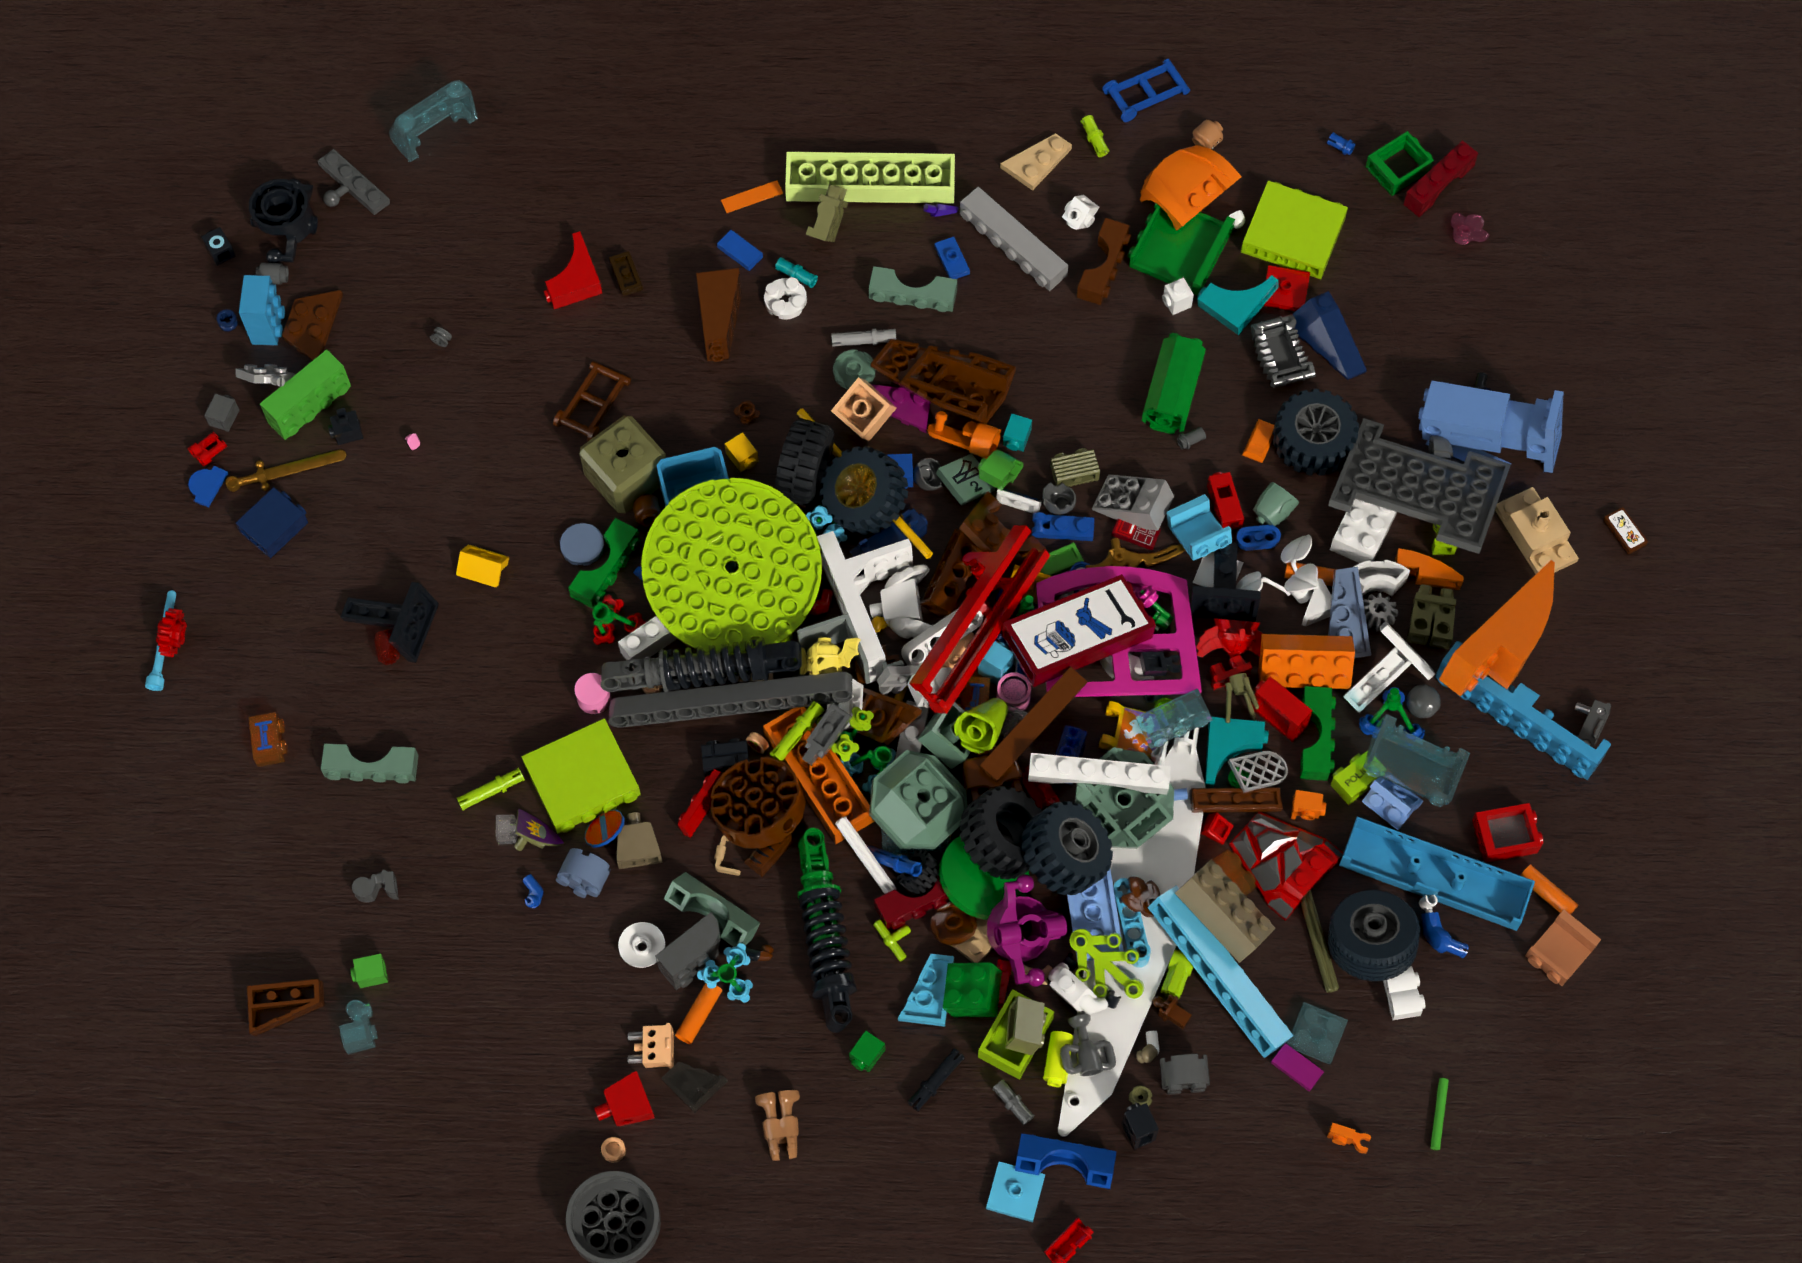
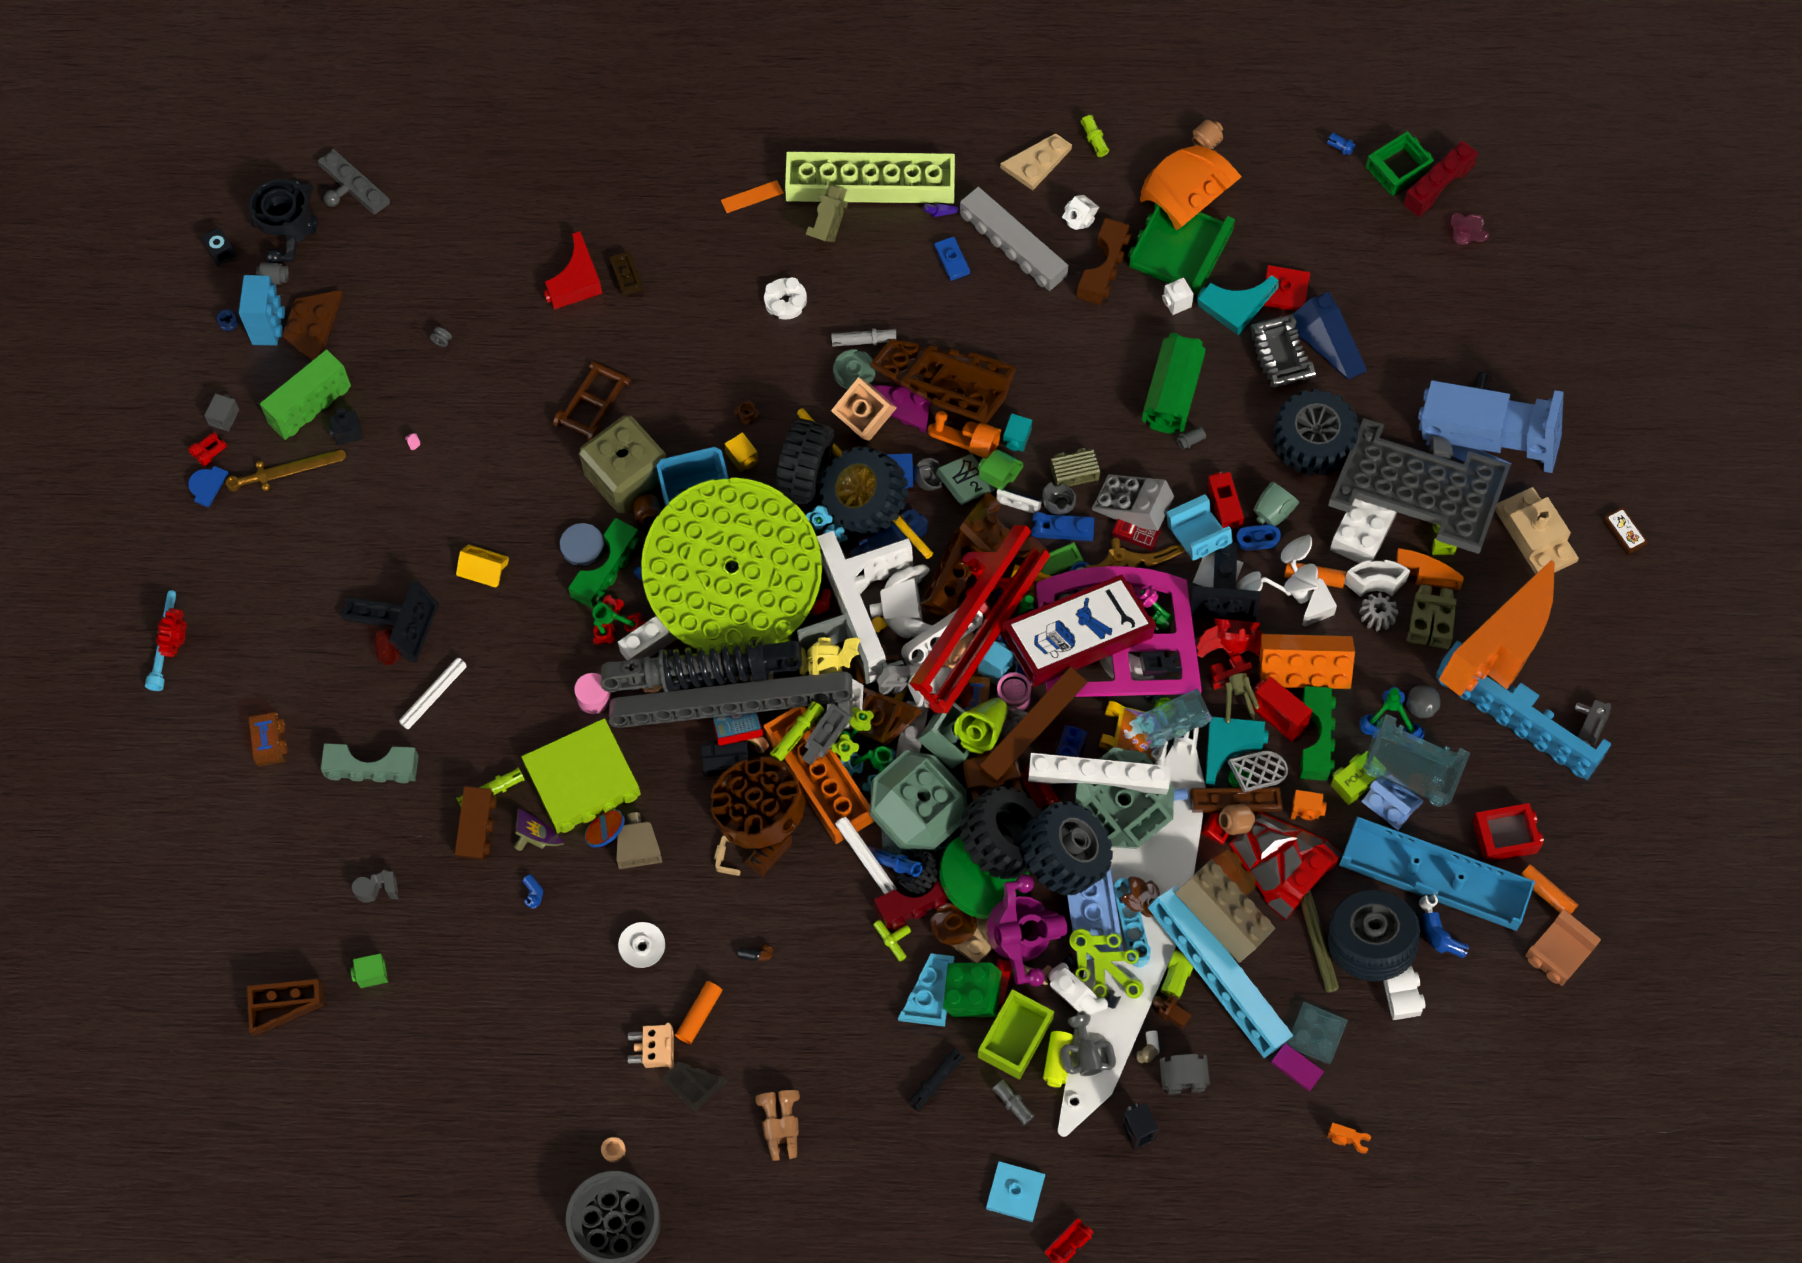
(268, 374): light grey plate -> none
(272, 522): dark blue brick -> none
(360, 1033): clear light blue brick -> none
(432, 693): none -> white axle
(451, 100): clear light blue windscreen -> none
(475, 823): none -> reddish brown brick
(506, 829): clear plate -> none
(583, 873): sand blue brick -> none
(626, 1102): red torso -> none
(690, 952): dark grey brick -> none
(692, 895): sand green arch -> none
(699, 805): red tile -> none
(719, 306): reddish brown slope -> none
(727, 973): medium azure plant -> none
(737, 728): none -> tile
(740, 250): blue tile -> none
(797, 272): teal pin -> none
(824, 932): black piece -> none
(866, 1052): green brick -> none
(937, 295): sand green arch -> none
(1025, 1026): olive brick -> none
(1039, 1153): blue arch -> none
(1130, 113): blue piece -> none
(1143, 1091): olive plate -> none
(1236, 819): none -> medium nougat head
(1239, 219): white hinge -> none
(1259, 441): orange tile -> none
(1294, 229): lime brick -> none
(1348, 611): sand blue wing -> none
(1386, 670): white piece -> none
(1439, 1113): bright green bar -> none

